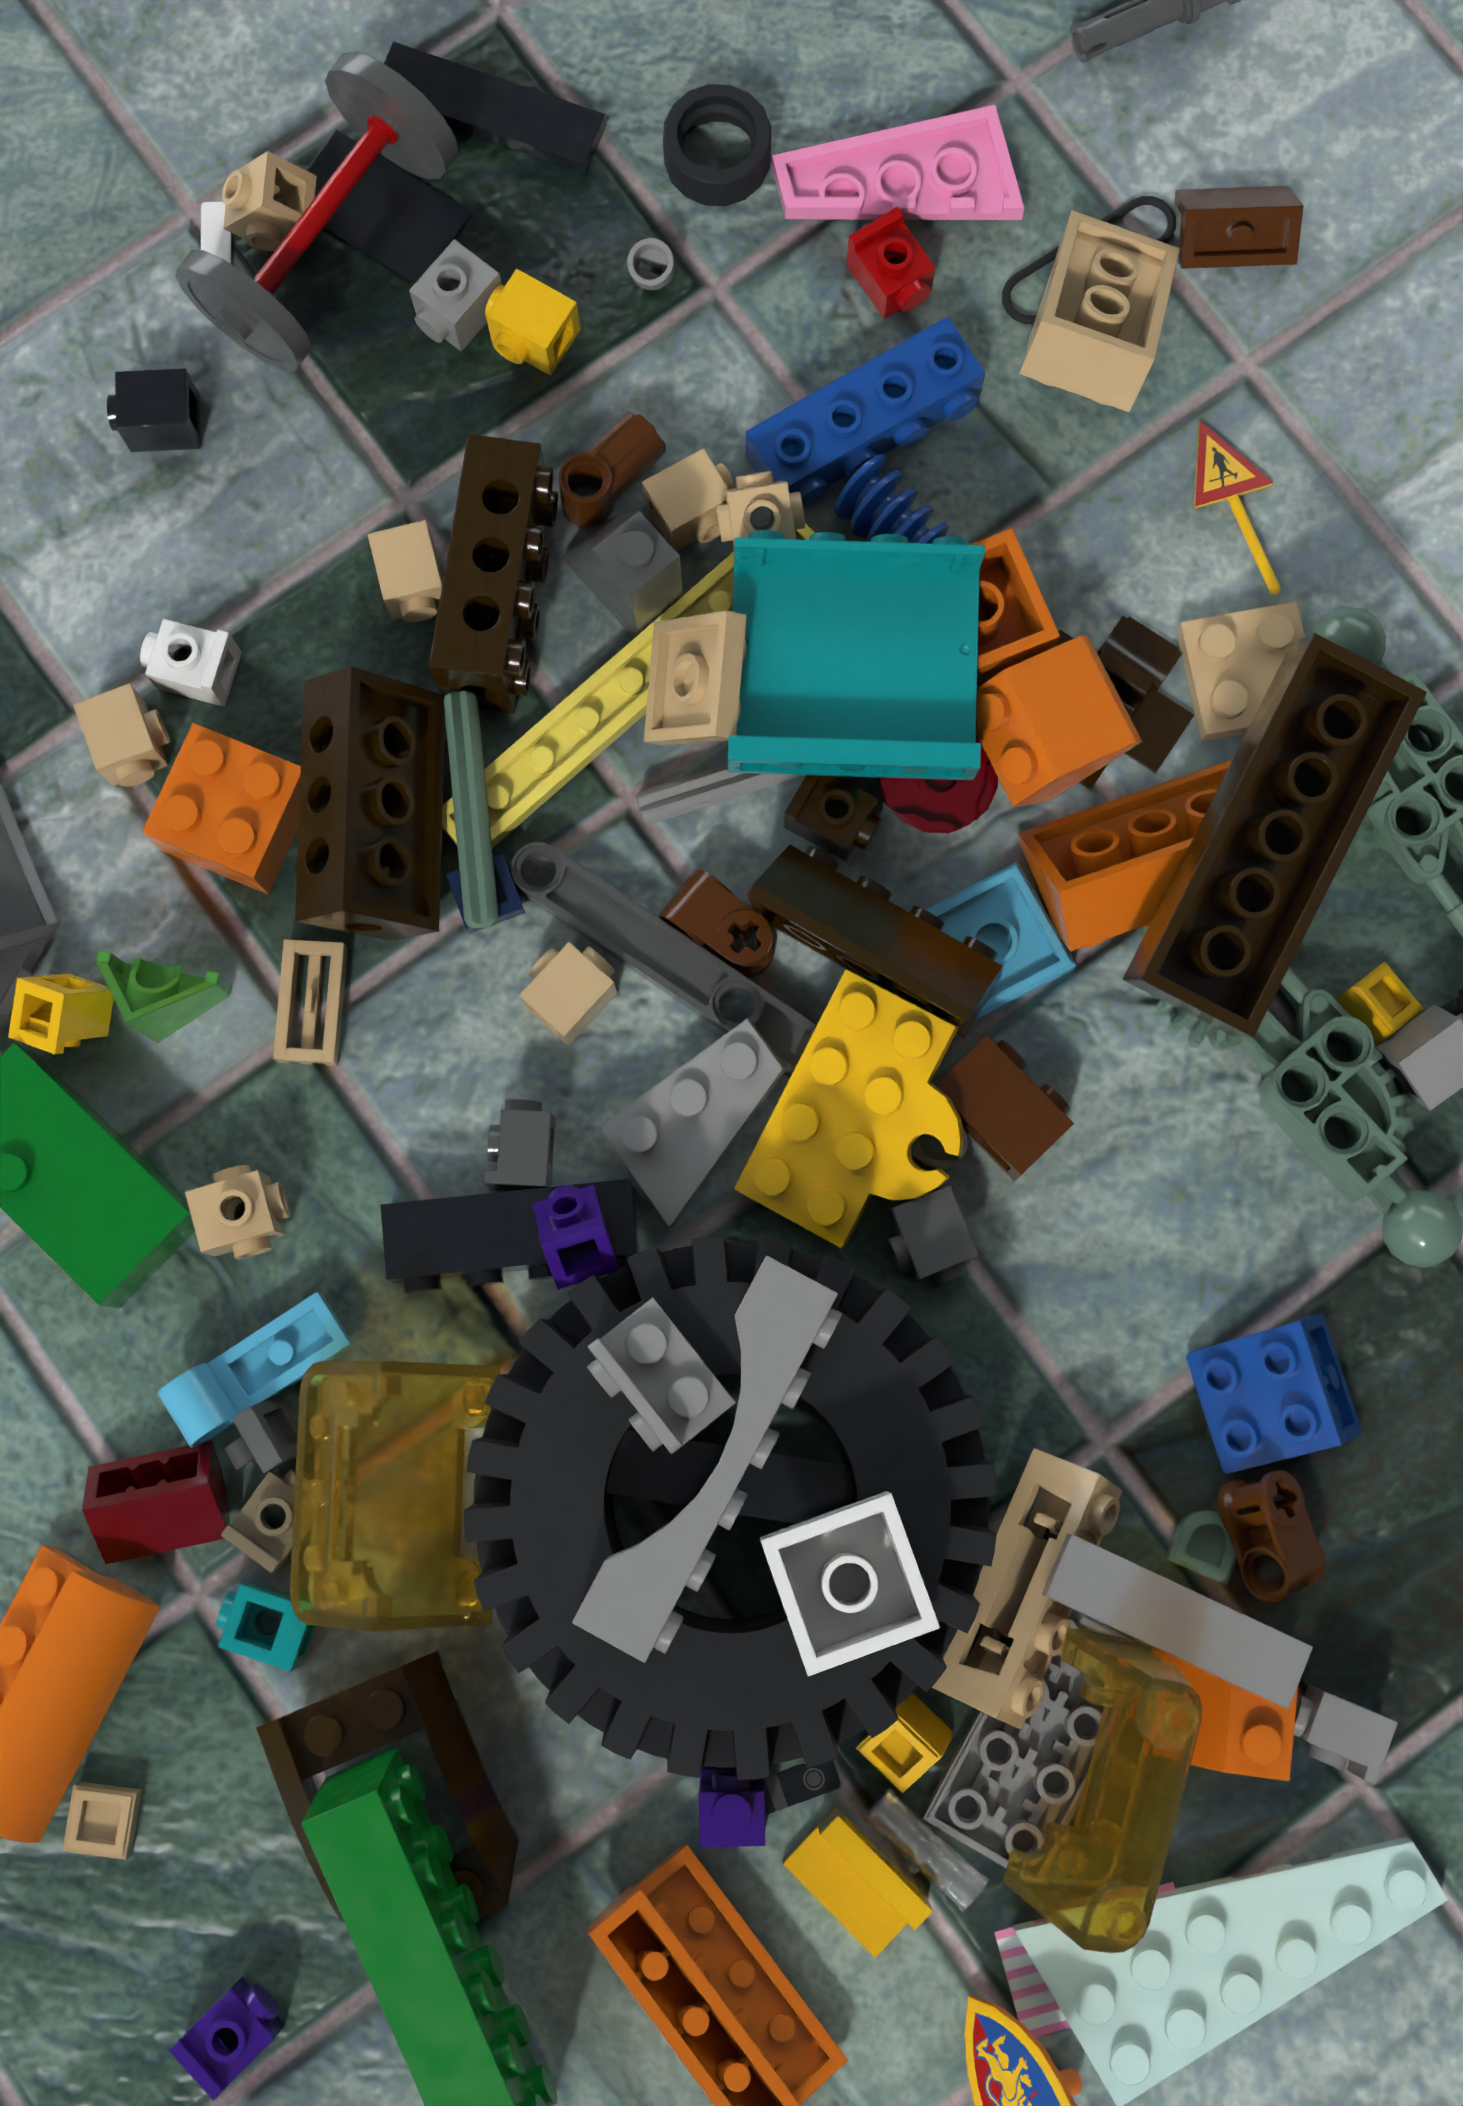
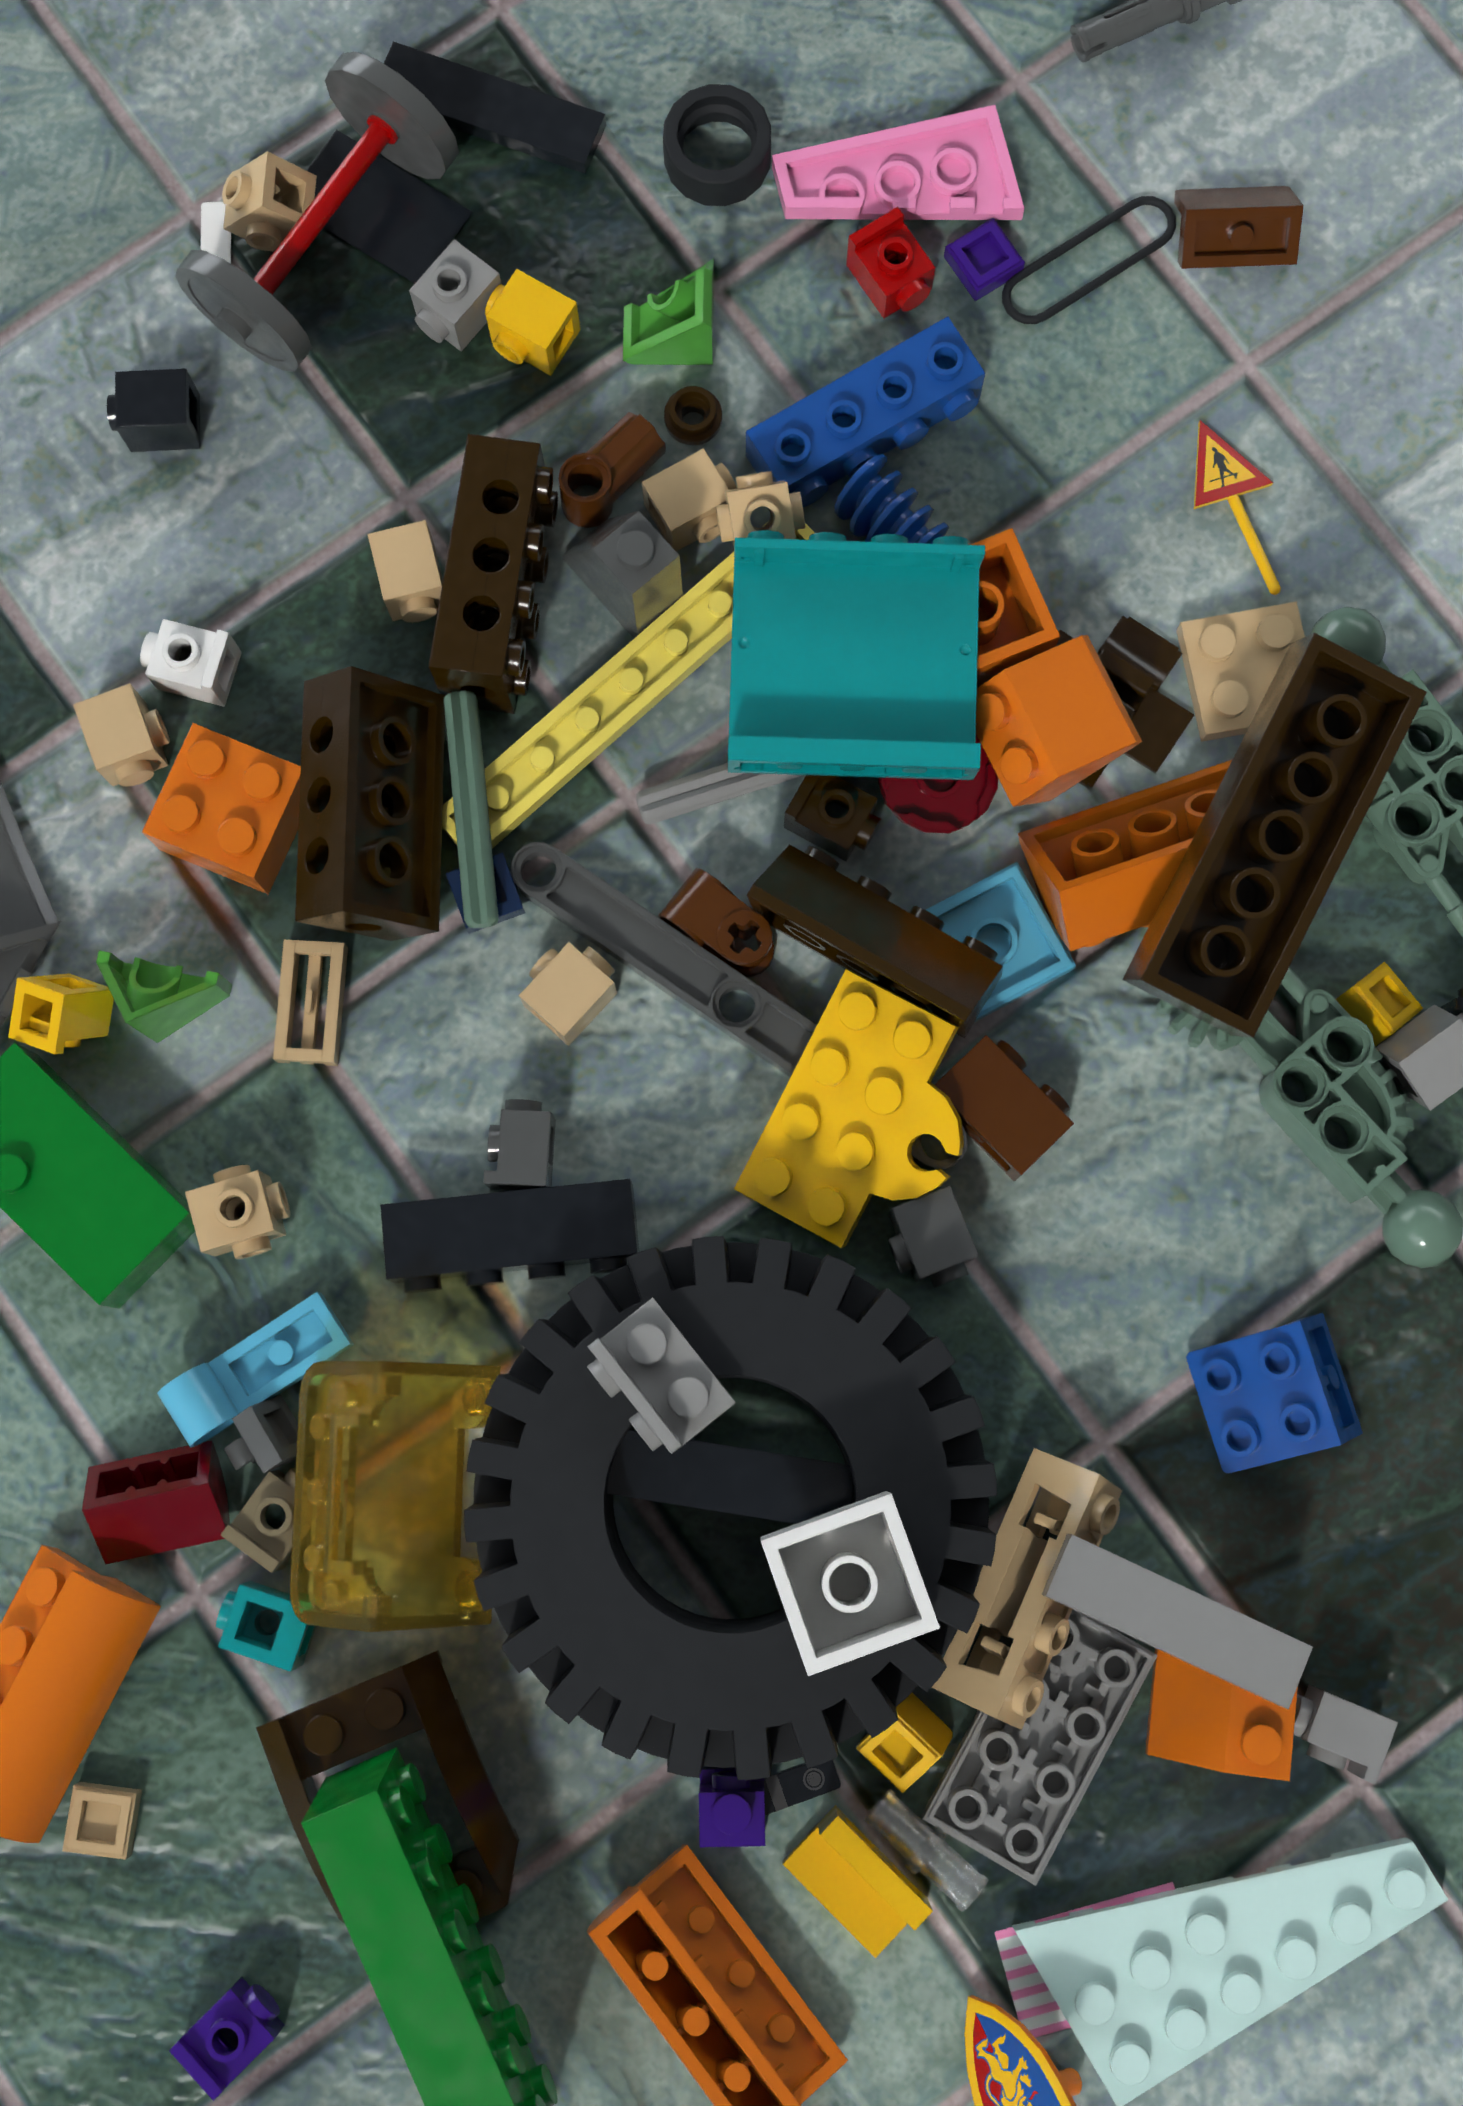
(569, 1219): dark purple brick -> none
(640, 1585): light grey arch -> none
(656, 254): light grey hinge -> none
(673, 324): none -> bright green slope
(692, 1117): light grey wing -> none
(693, 400): none -> dark brown plate
(695, 678): tan plate -> none
(983, 259): none -> dark purple tile
(1101, 312): tan slope -> none
(1107, 1868): clear yellow windscreen -> none
(1203, 1546): sand green tile -> none
(1273, 1538): reddish brown piece -> none

